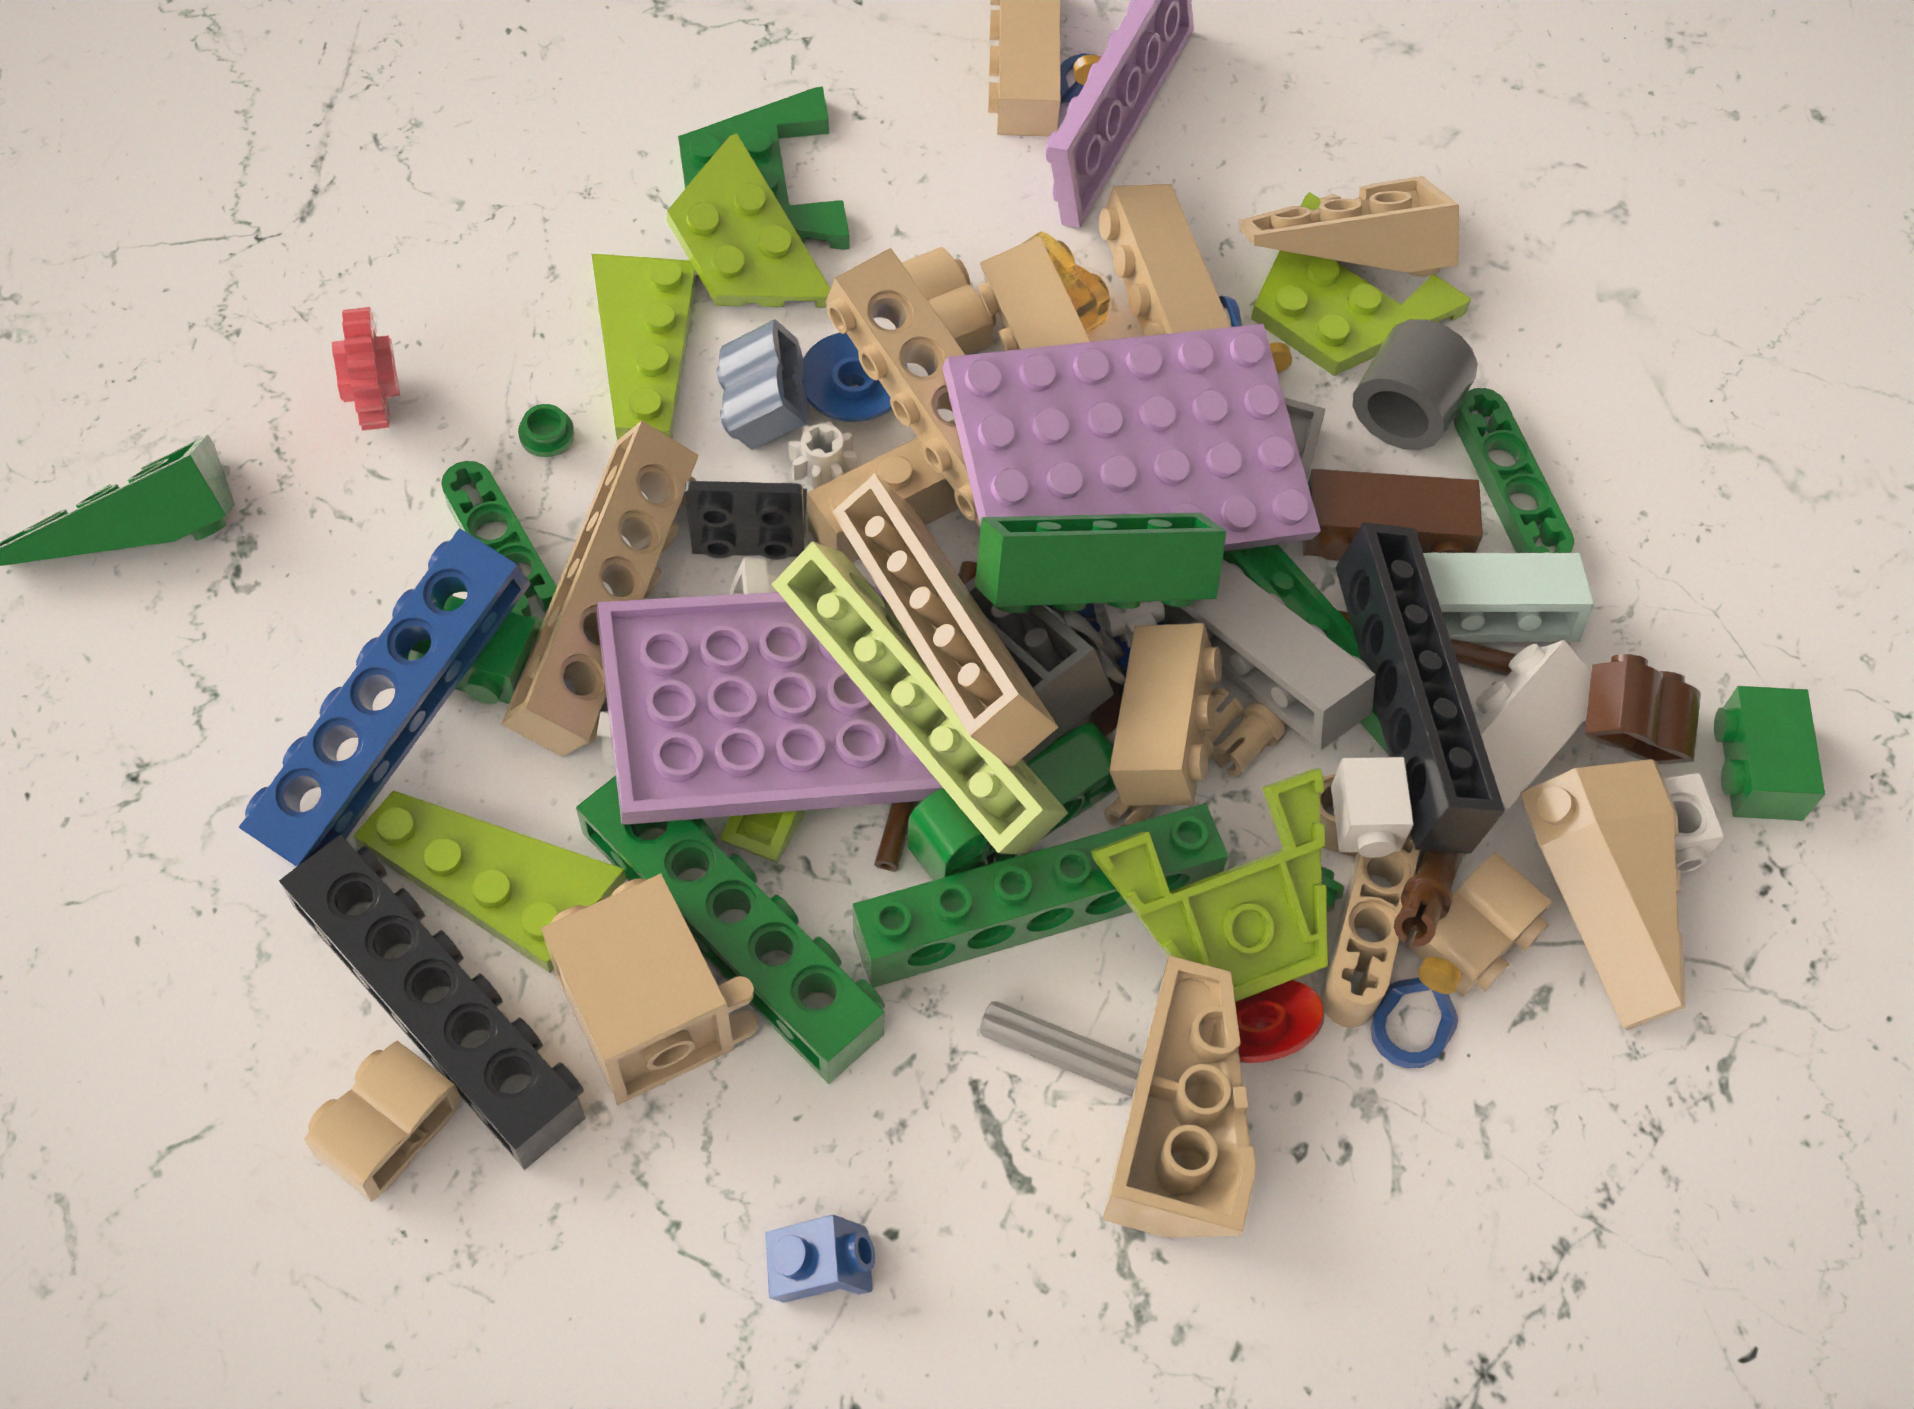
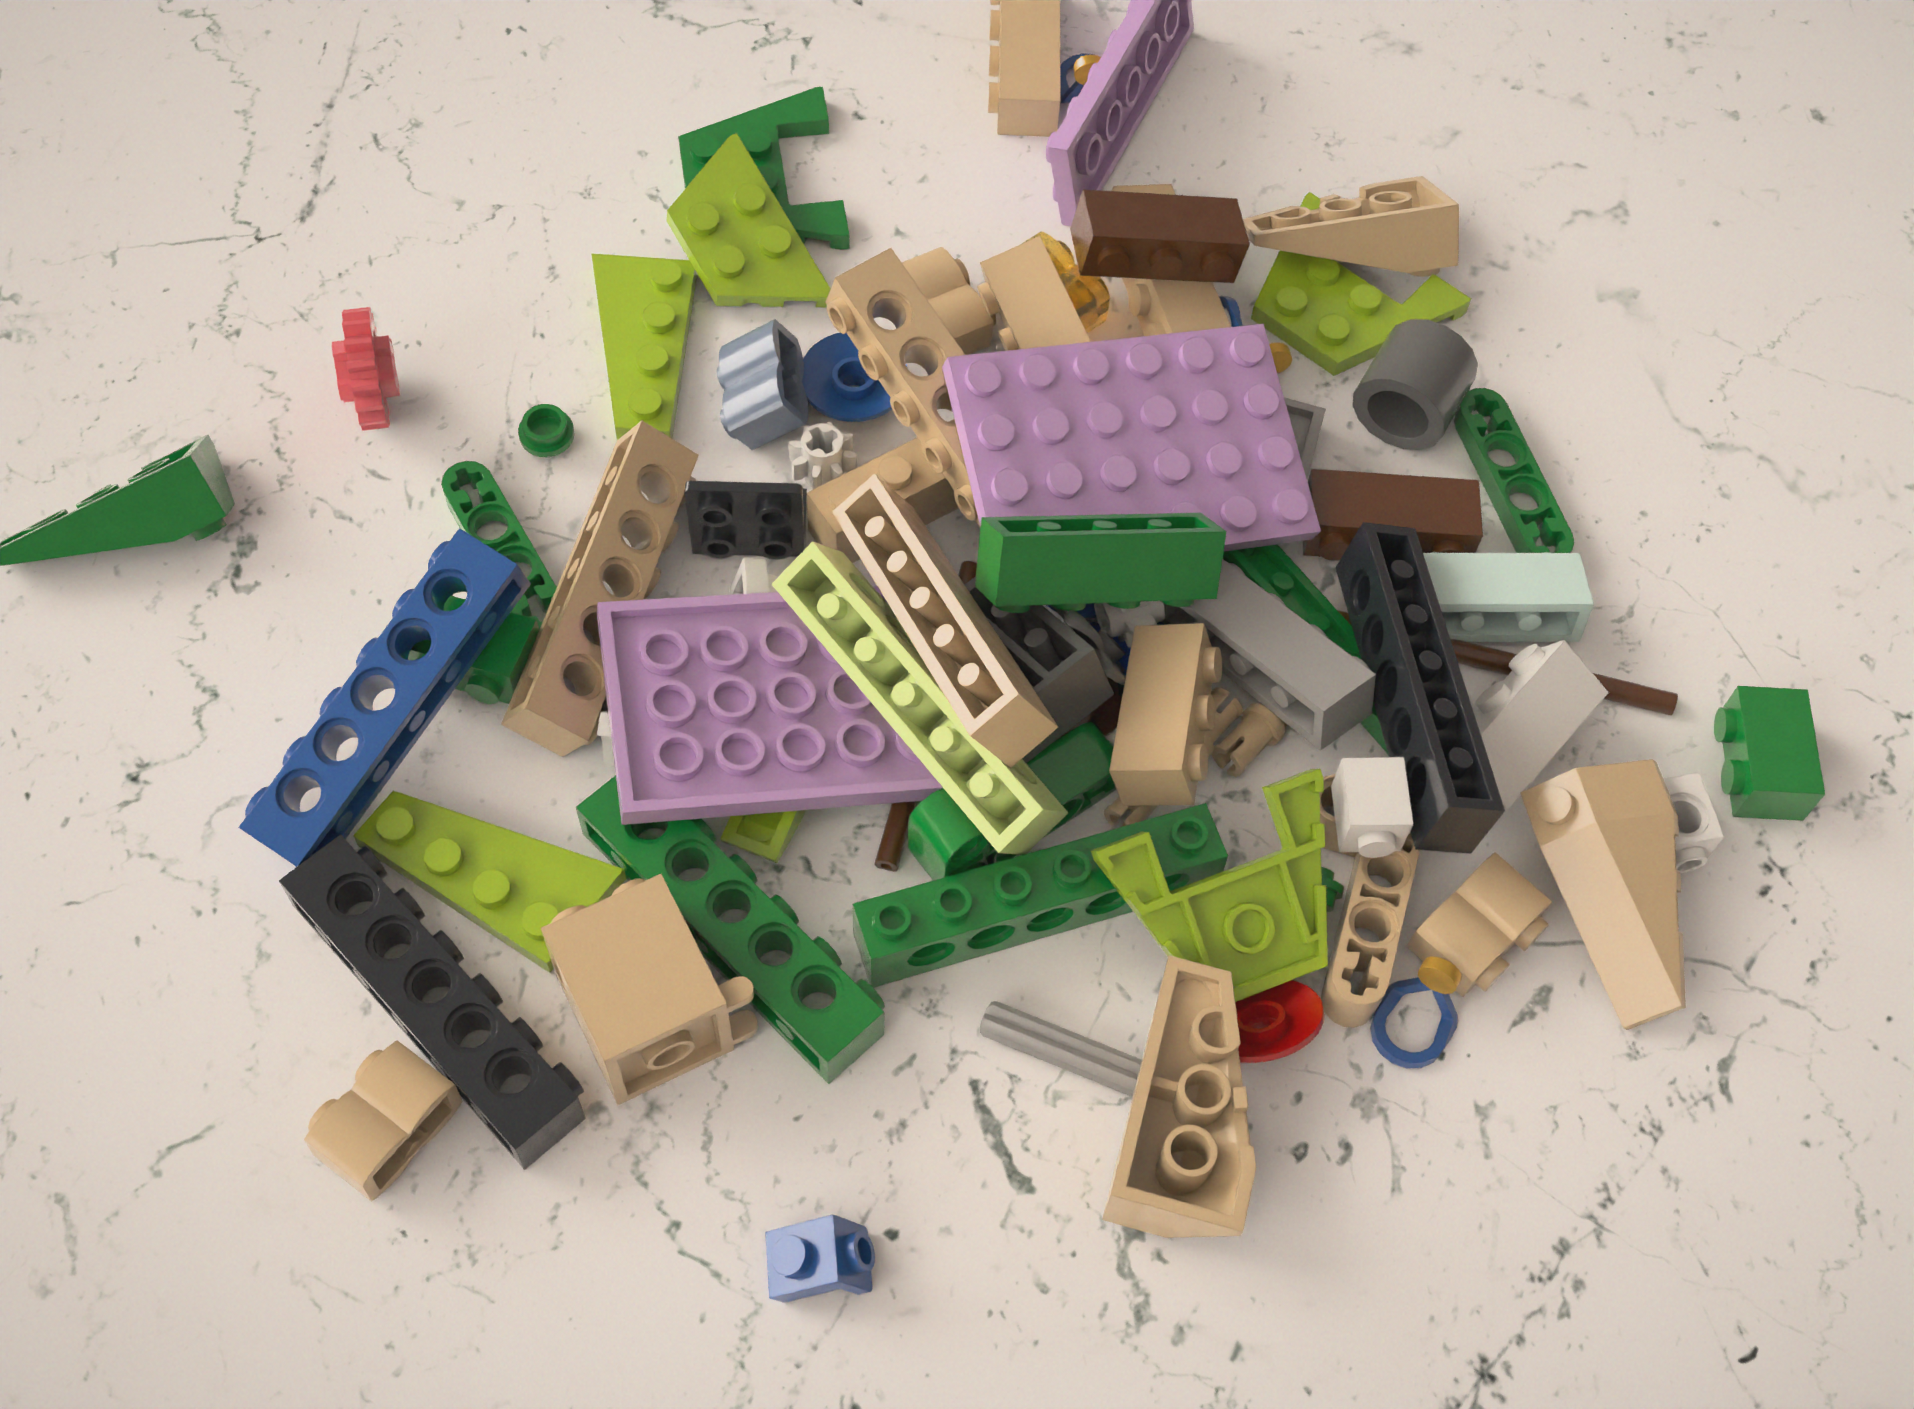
(1159, 236): none -> reddish brown brick
(1427, 896): reddish brown pin -> none
(1643, 710): reddish brown brick -> none

